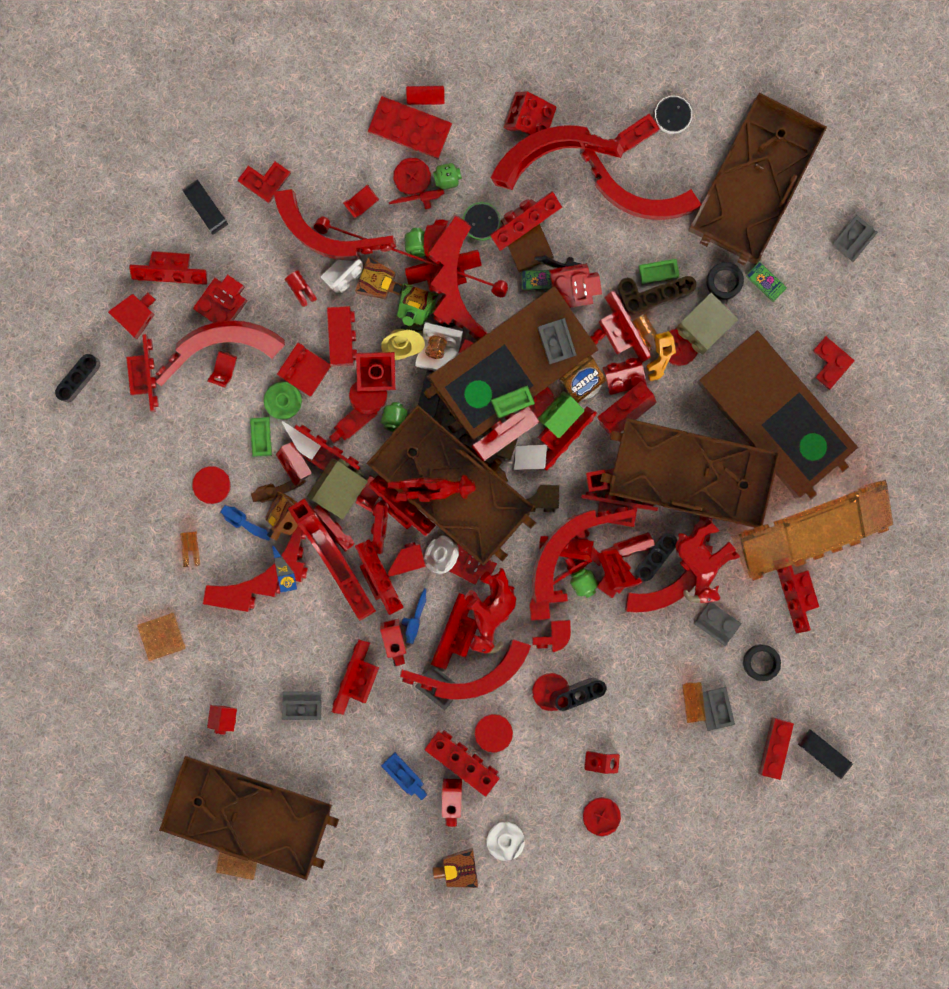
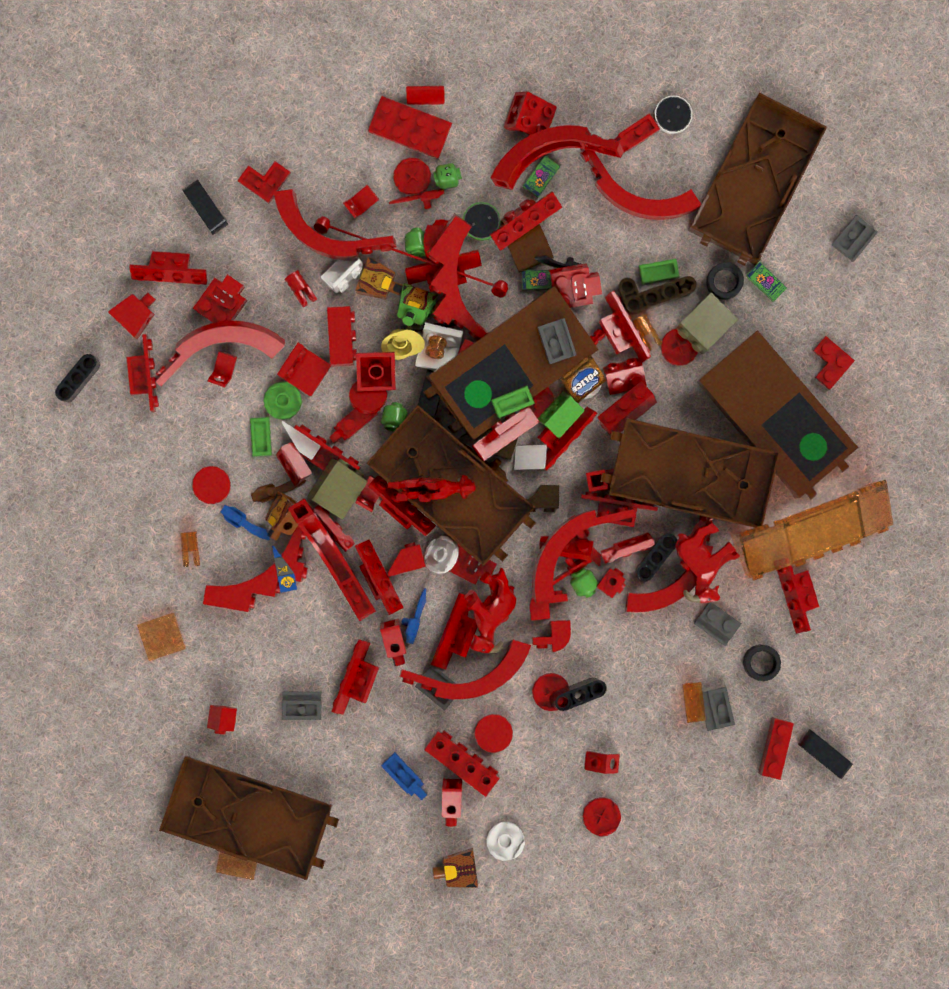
(379, 527): red hinge -> none
(541, 176): none -> tile
(617, 570): red wing -> none
(661, 340): light orange piece -> none

